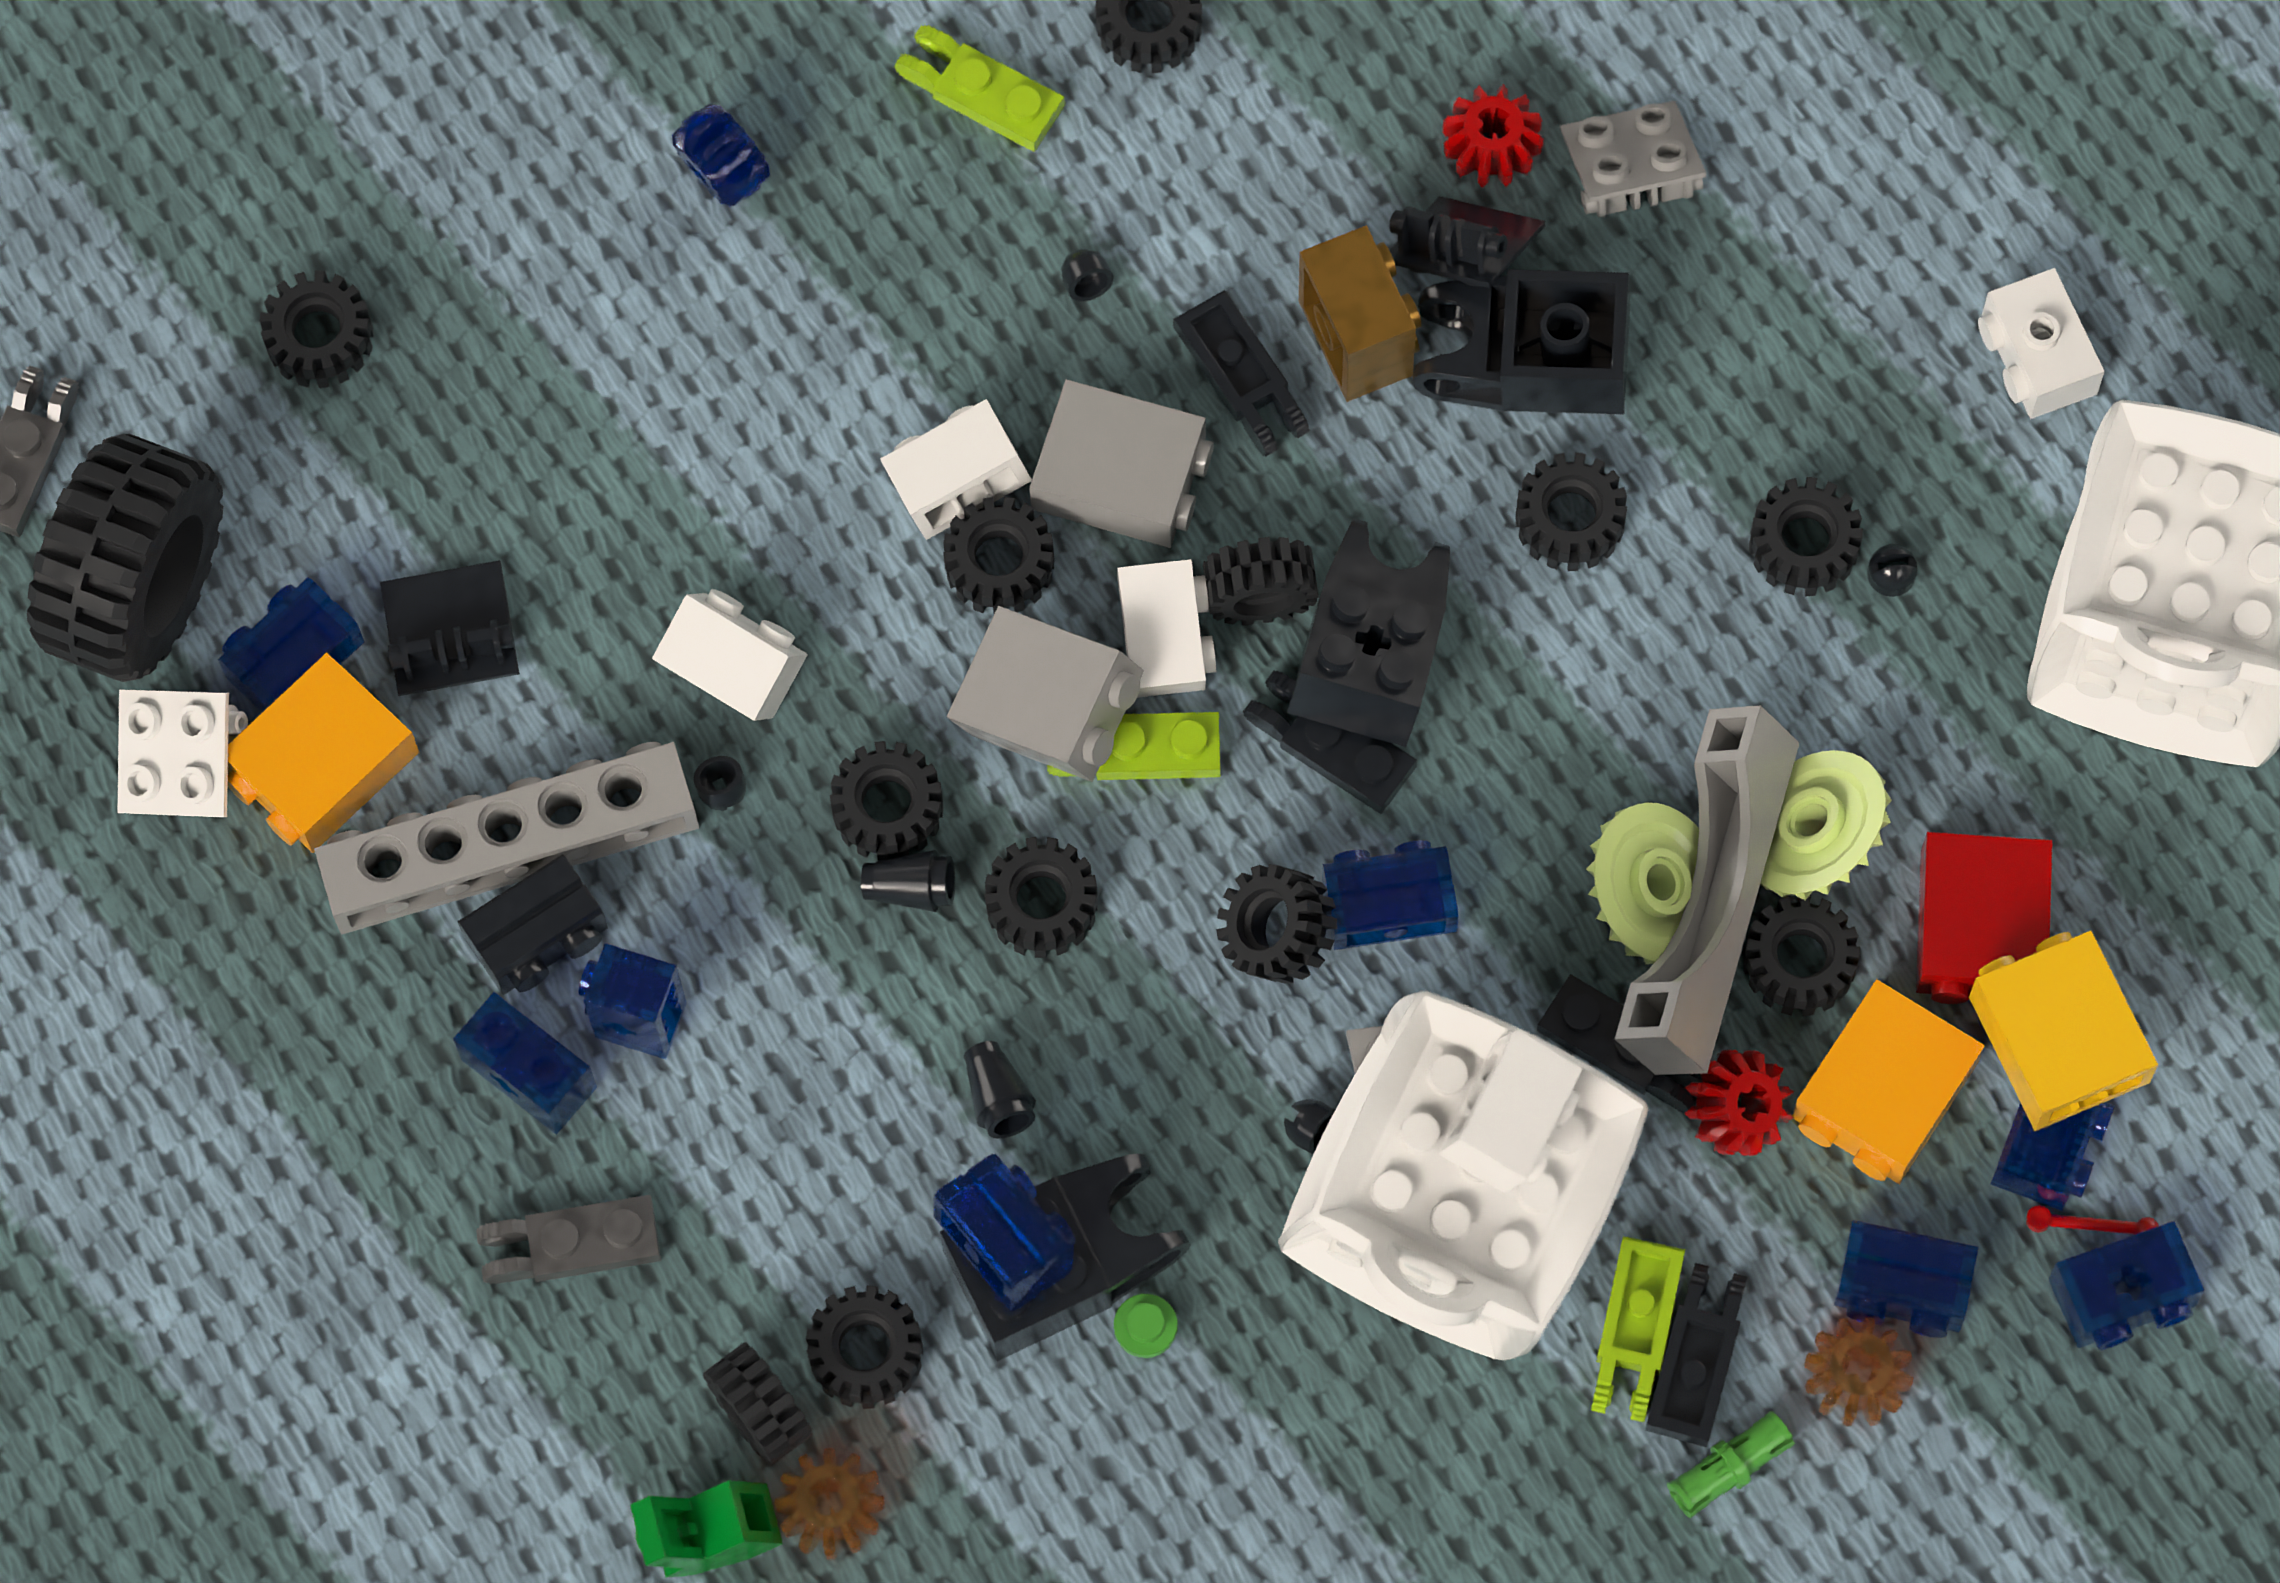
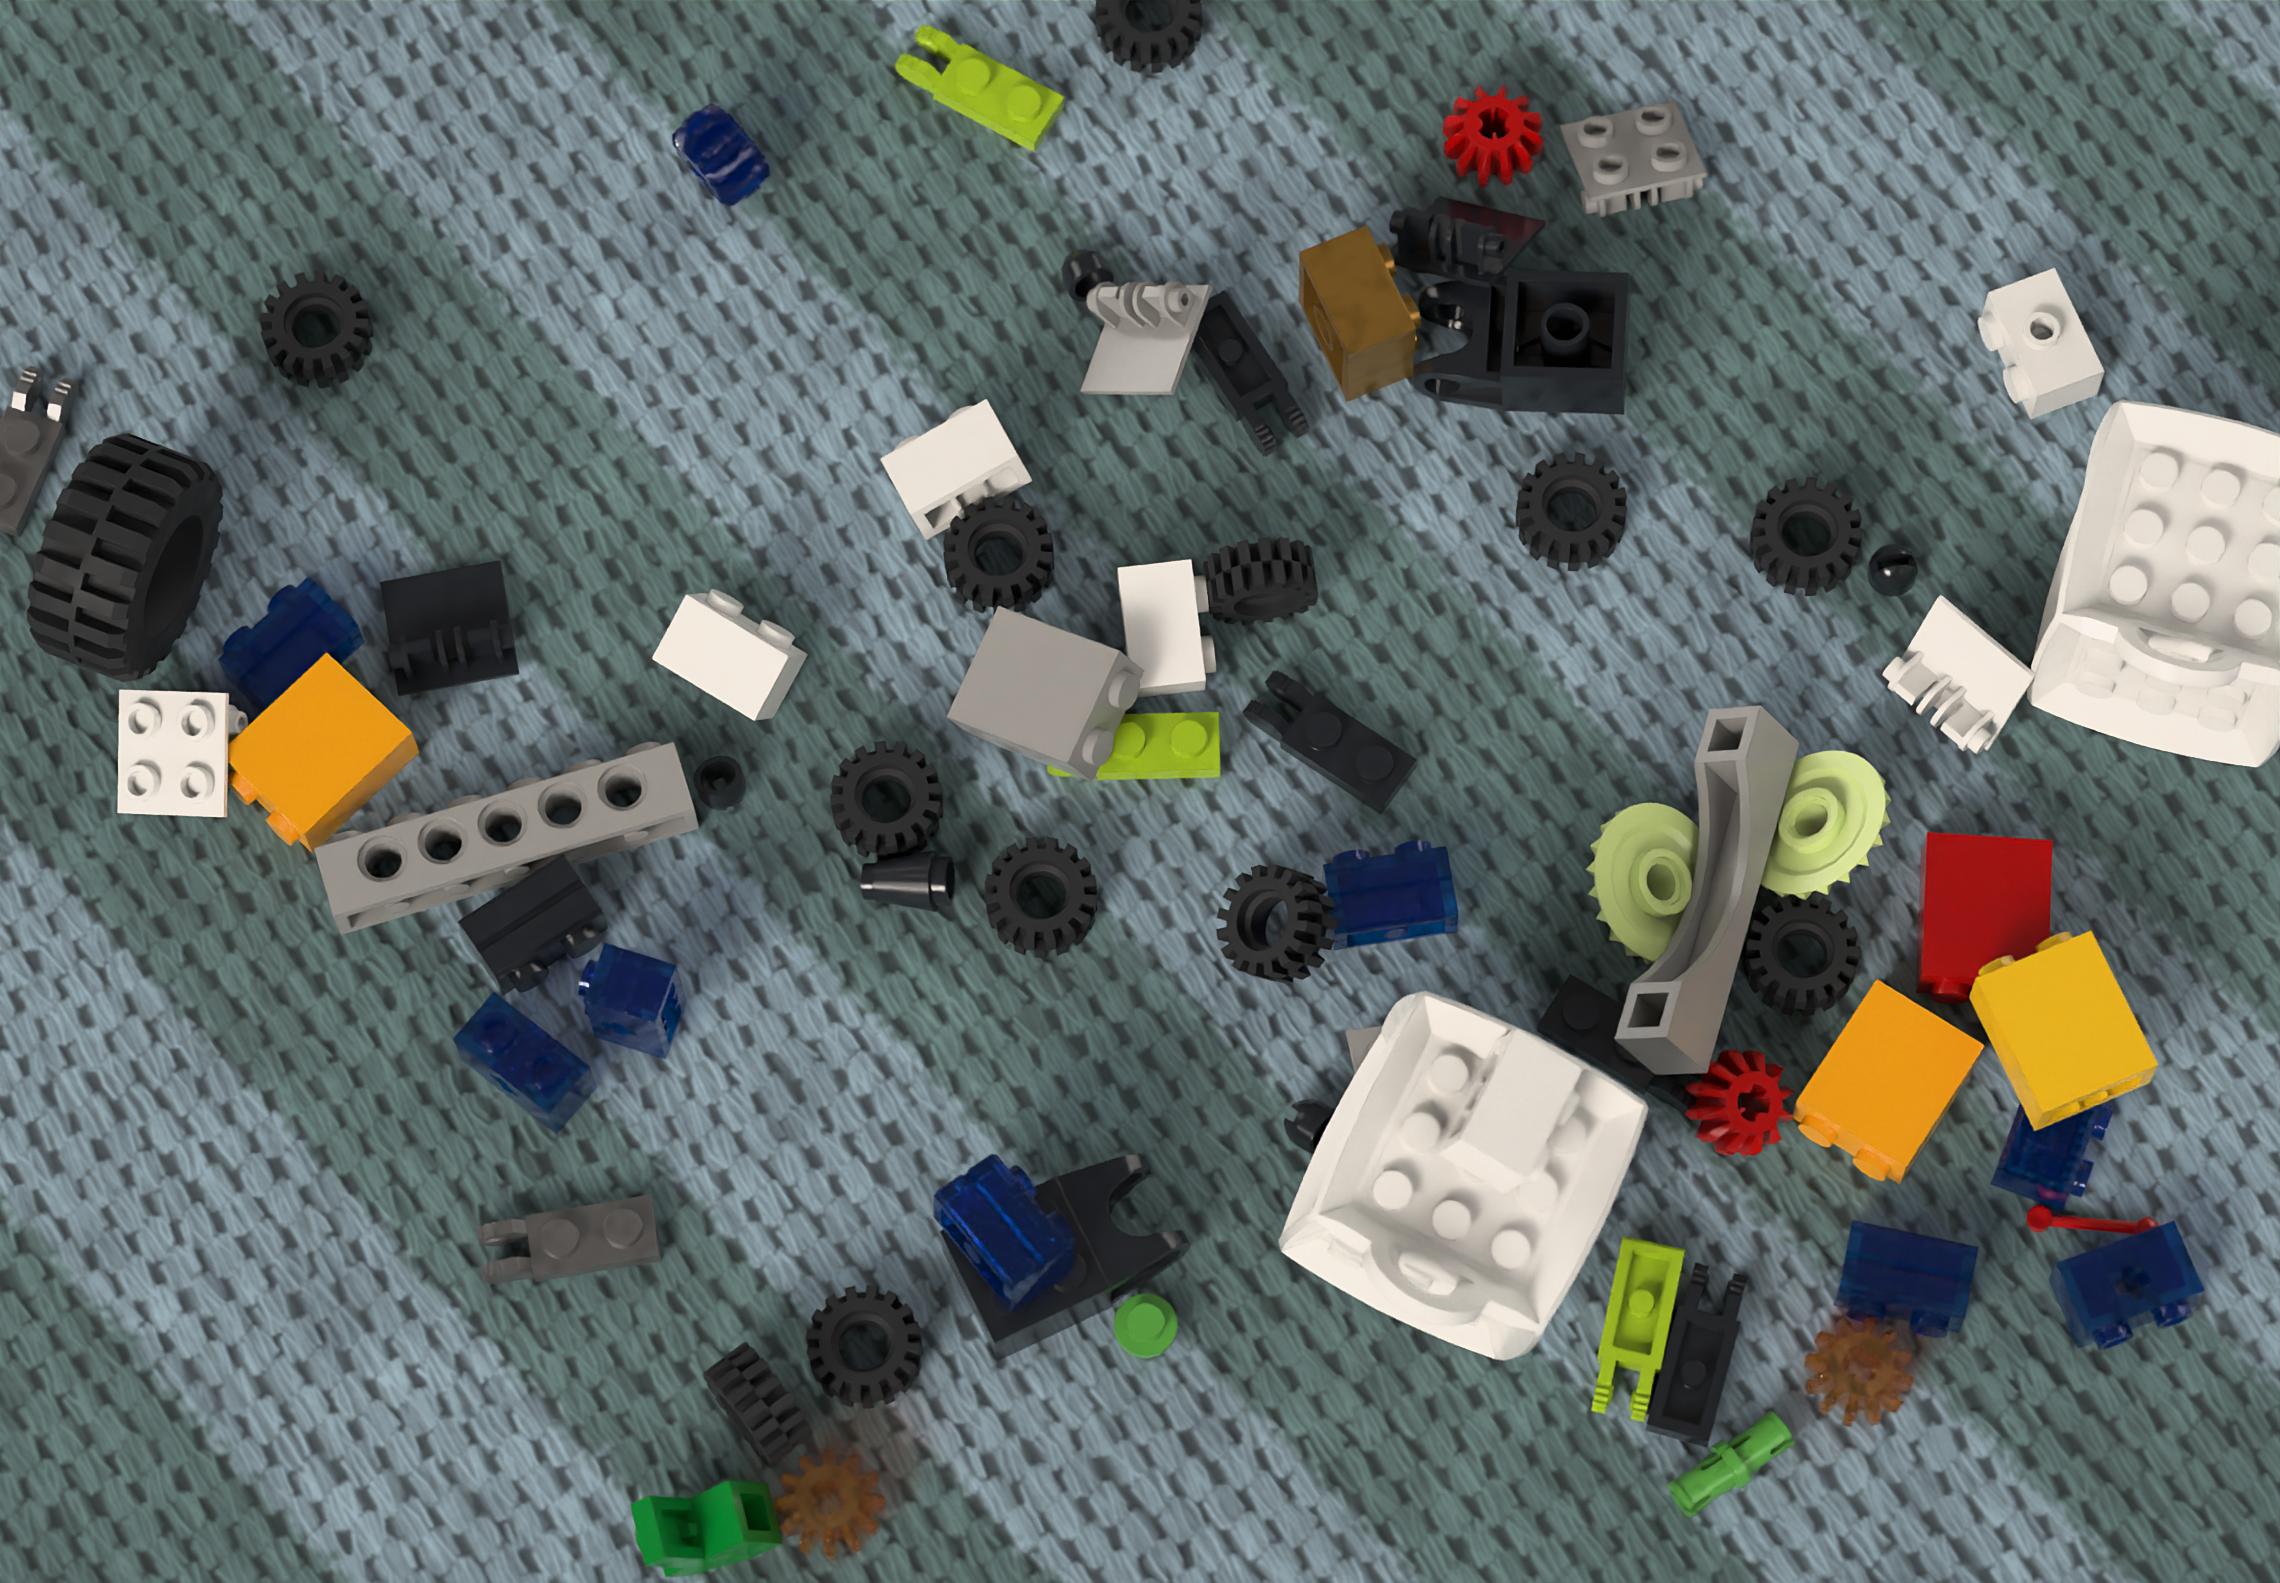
(998, 1093): black cone -> none
(1120, 464): light grey brick -> none
(1143, 336): none -> light grey hinge
(1372, 641): black brick -> none
(1961, 675): none -> white hinge

